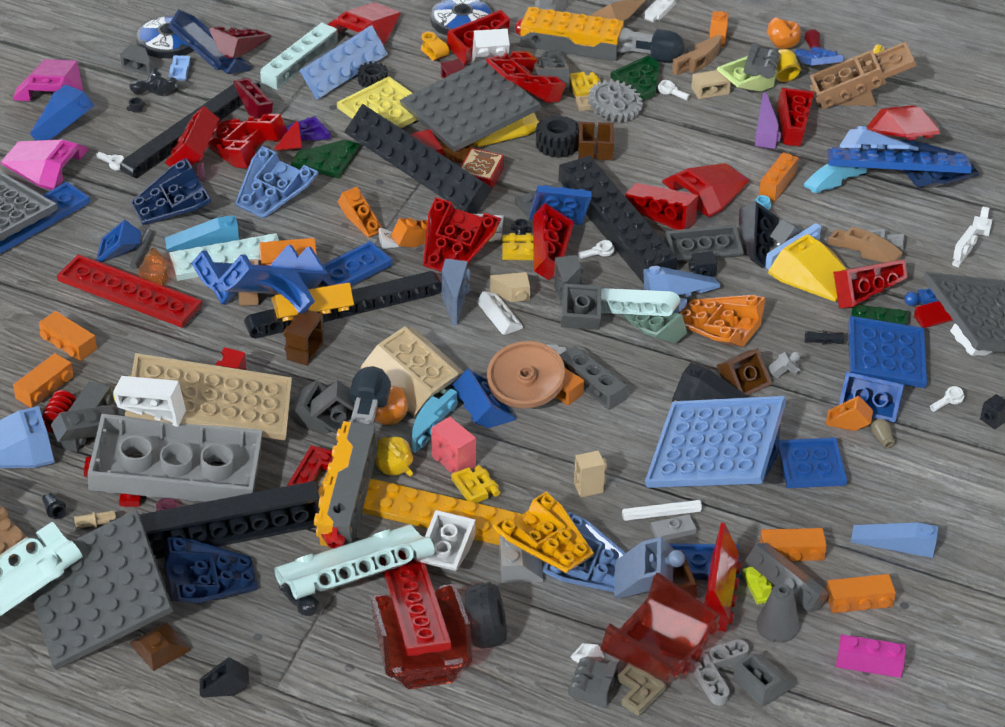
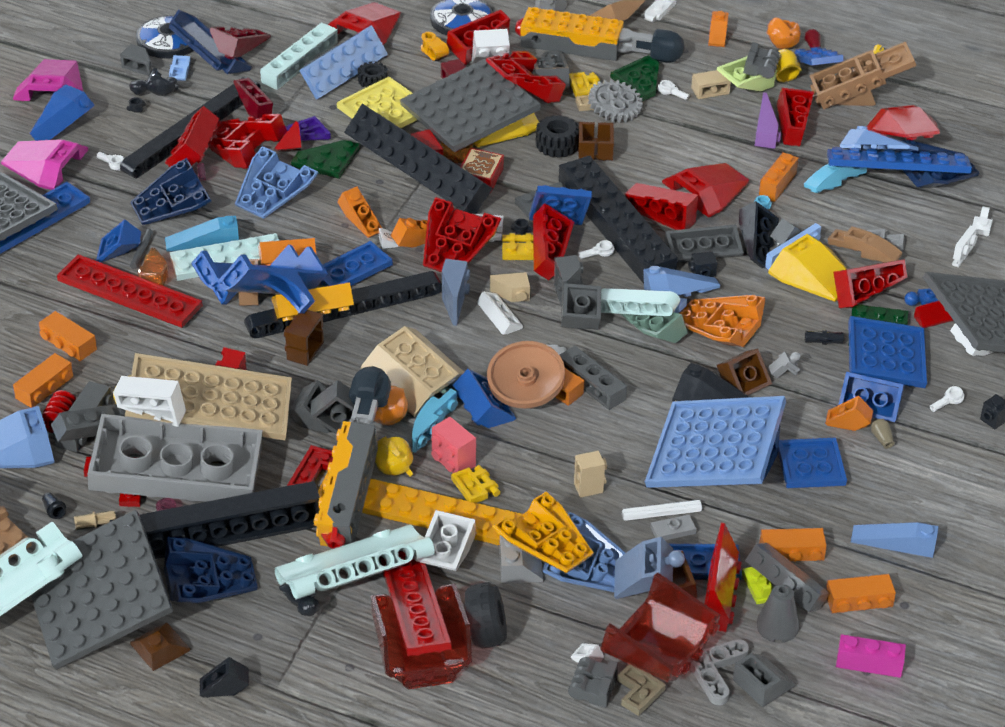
(699, 58): medium nougat slope -> none

